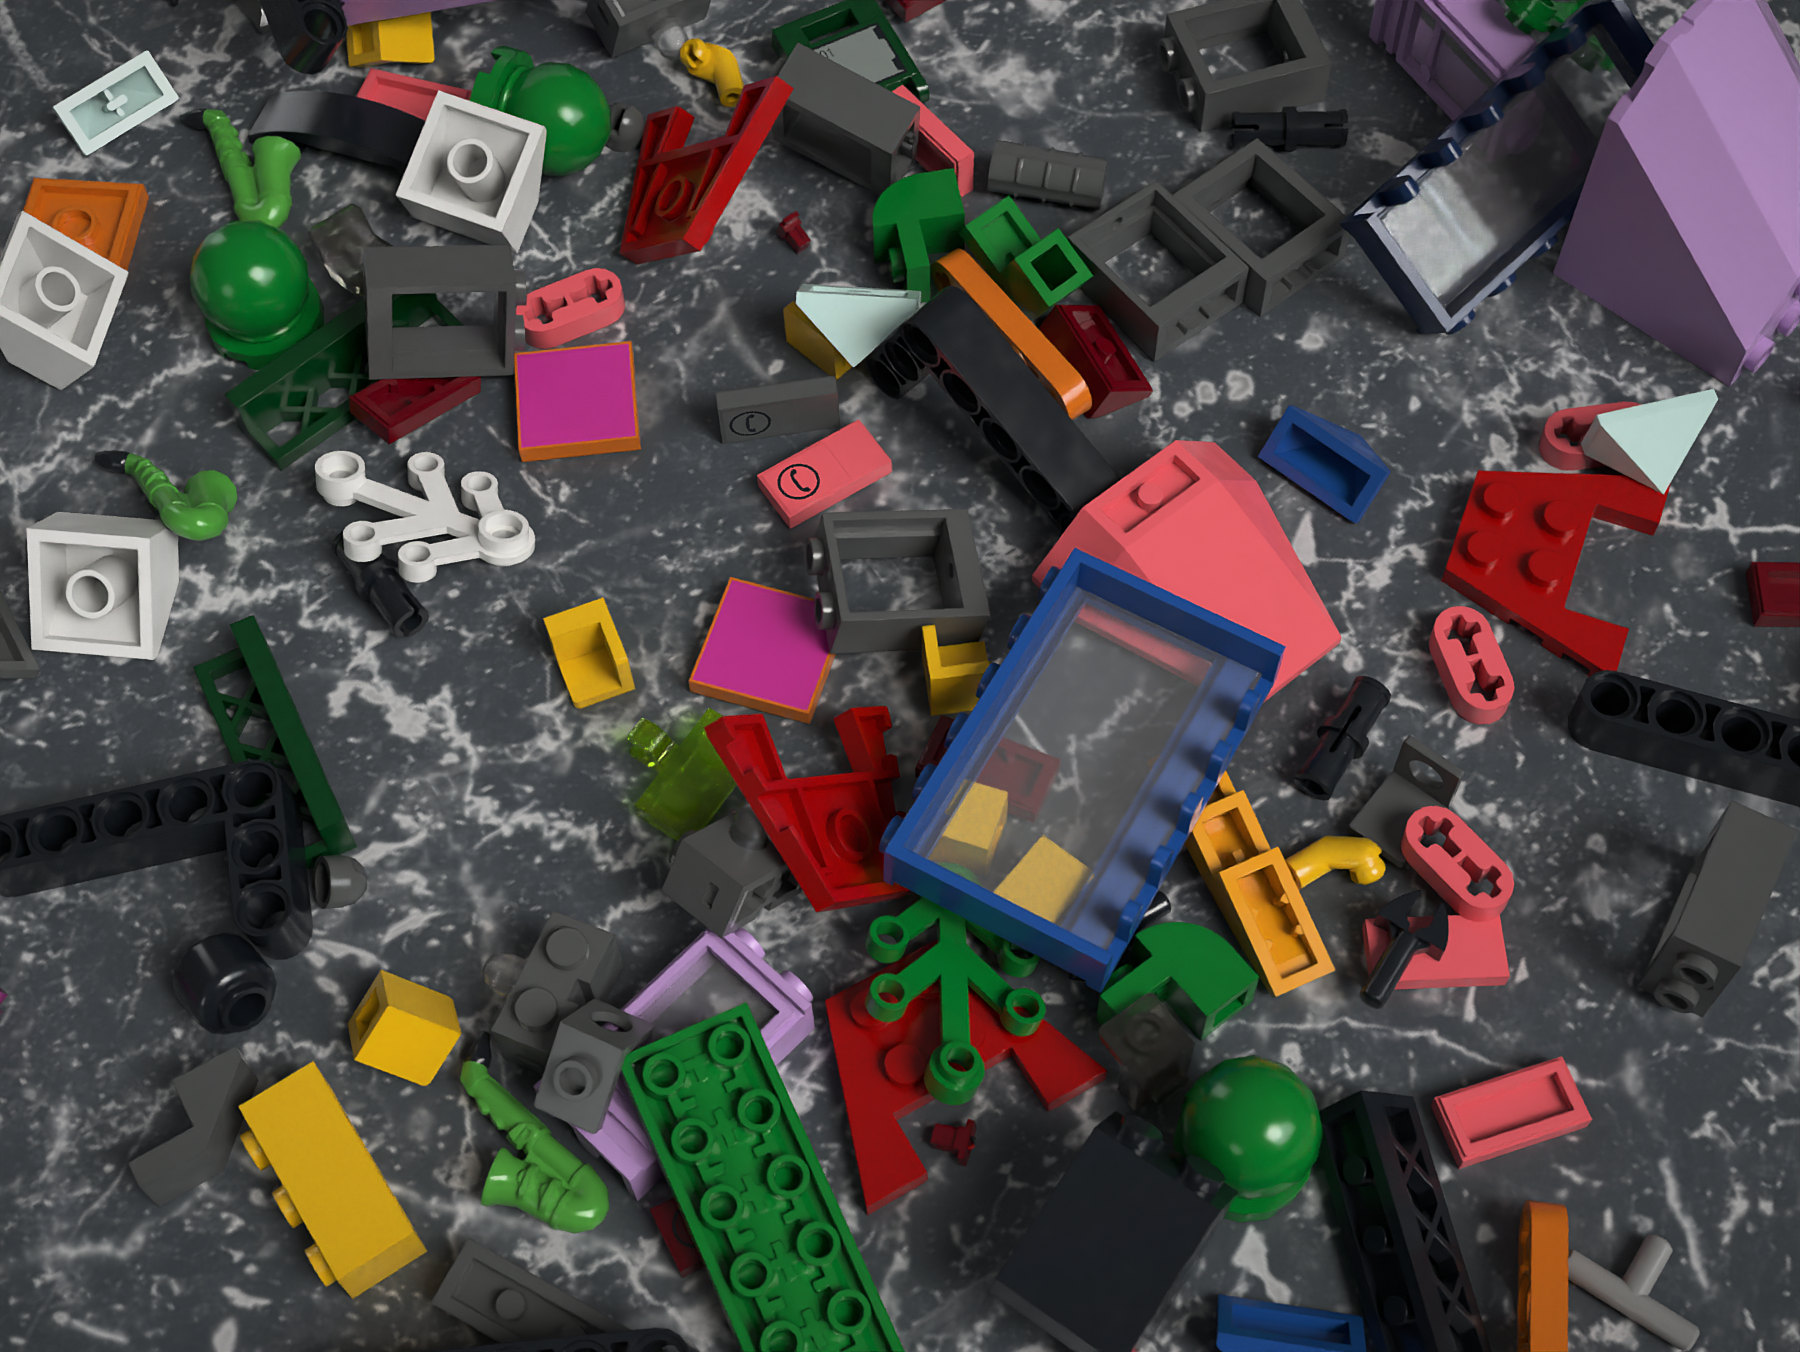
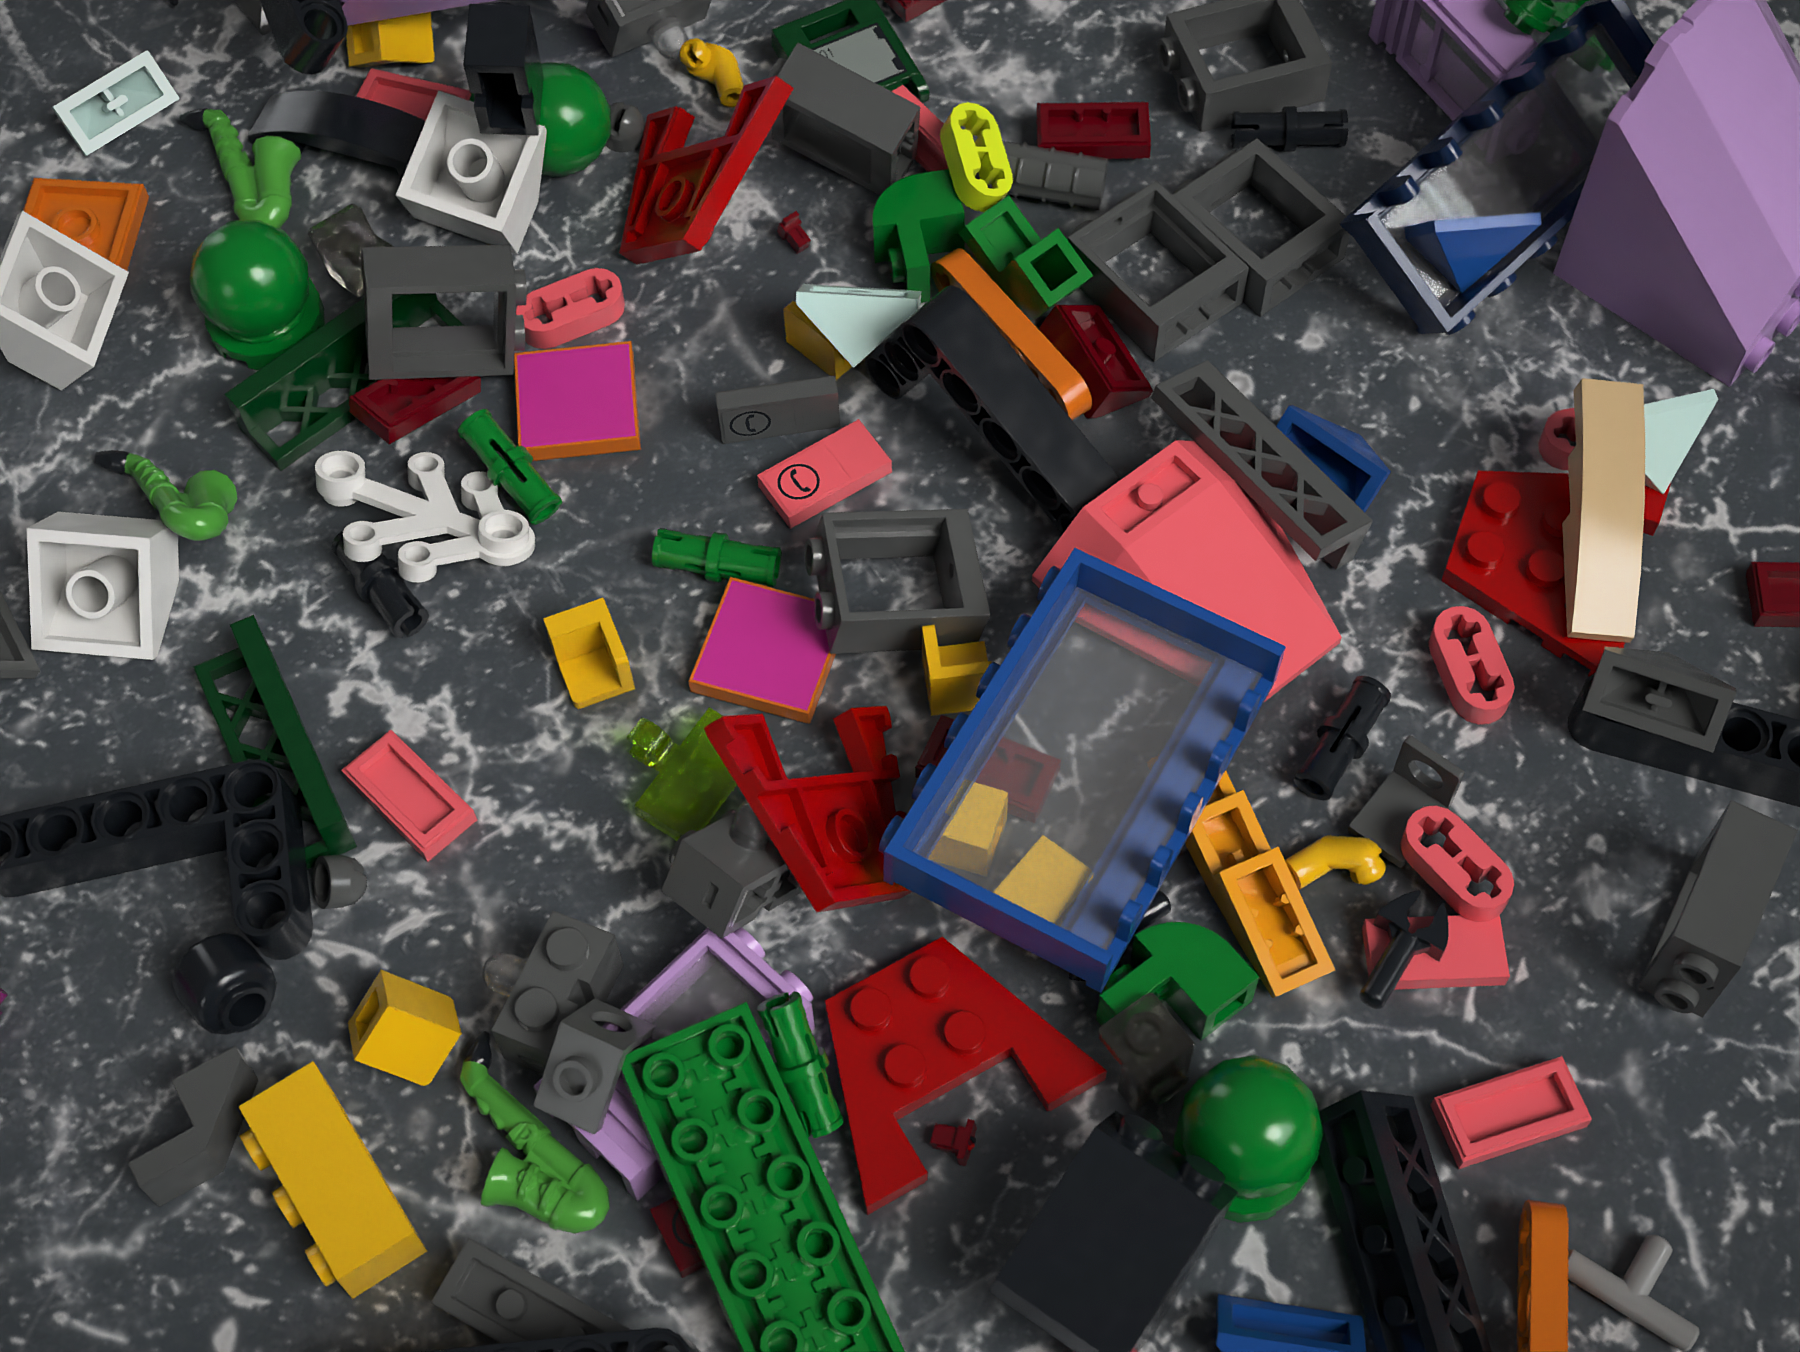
(409, 795): none -> coral tile
(485, 439): none -> green pin
(504, 68): none -> black brick
(716, 557): none -> green pin
(800, 1063): none -> green pin
(955, 968): green plant -> none
(983, 156): none -> neon yellow beam
(1096, 128): none -> dark red plate
(1264, 463): none -> dark grey fence
(1470, 246): none -> blue slope
(1605, 511): none -> tan slope
(1660, 695): none -> dark grey slope

